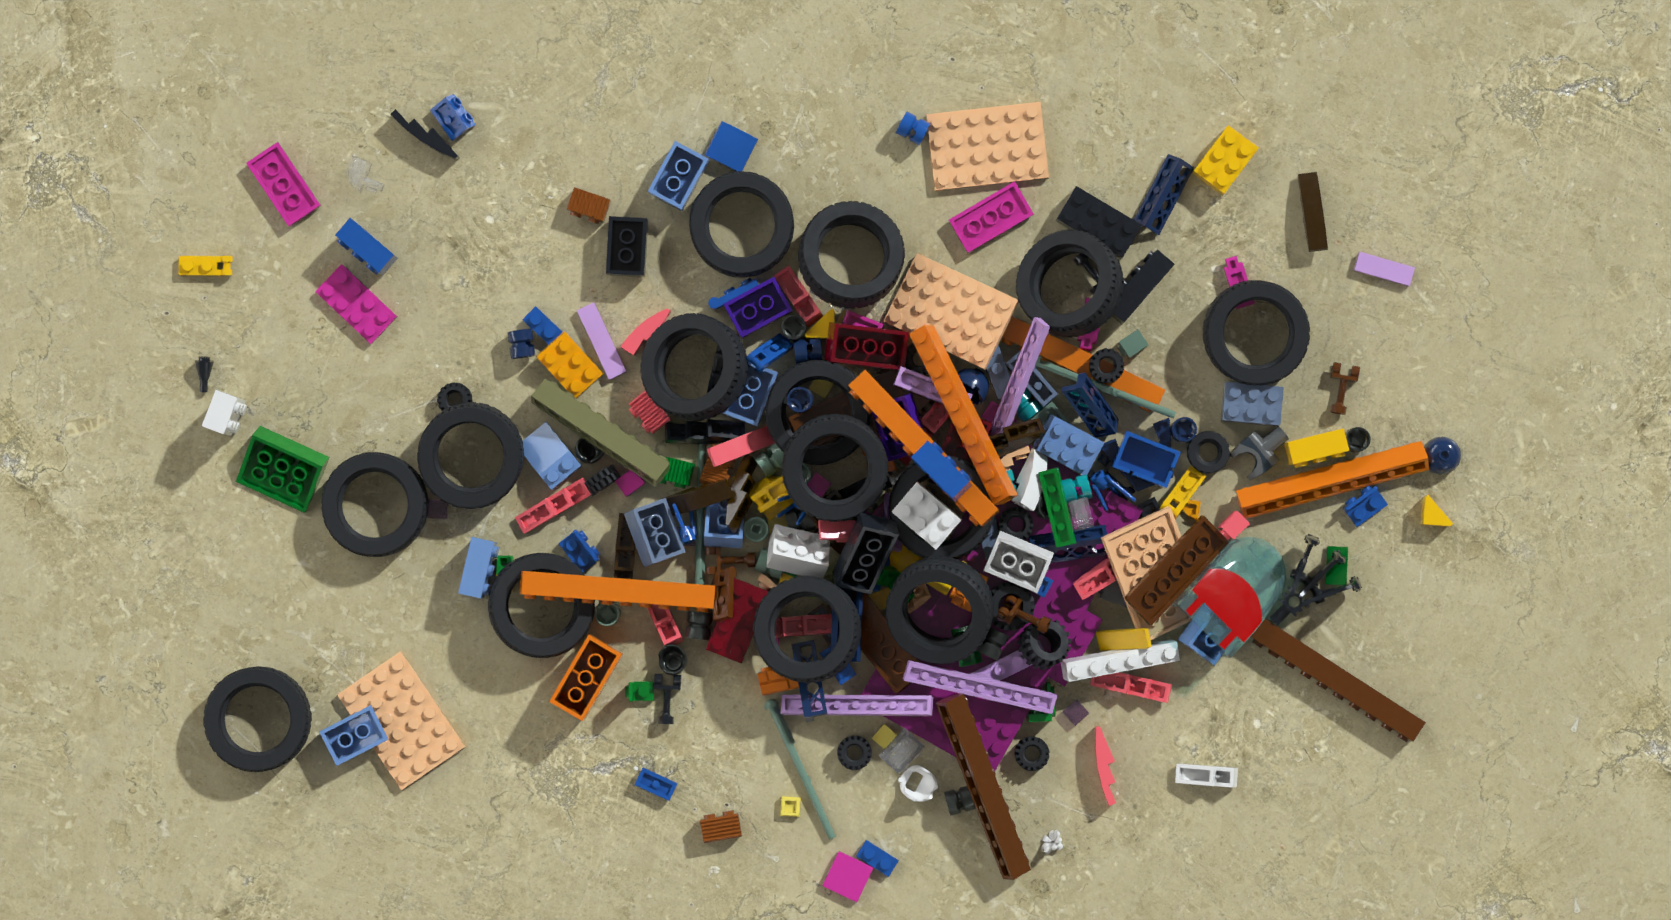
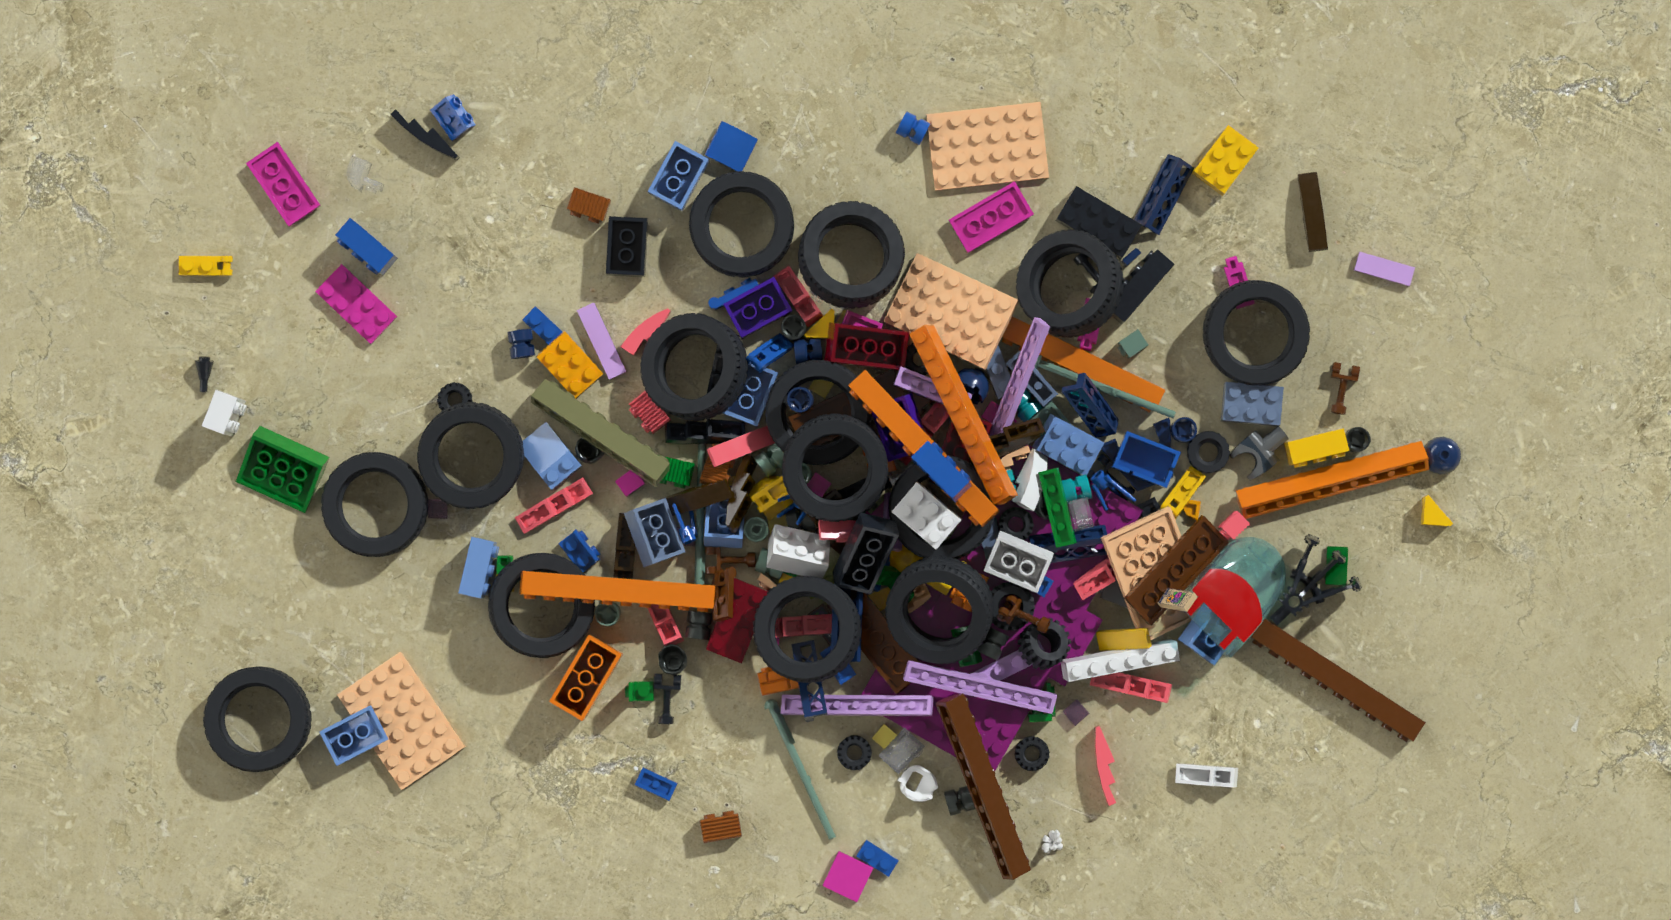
(602, 479): black tyre -> none
(790, 806): light yellow tile -> none
(1106, 377): black tyre -> none
(1131, 256): none -> dark blue tile
(1177, 599): none -> tile
(1364, 506): blue bracket -> none

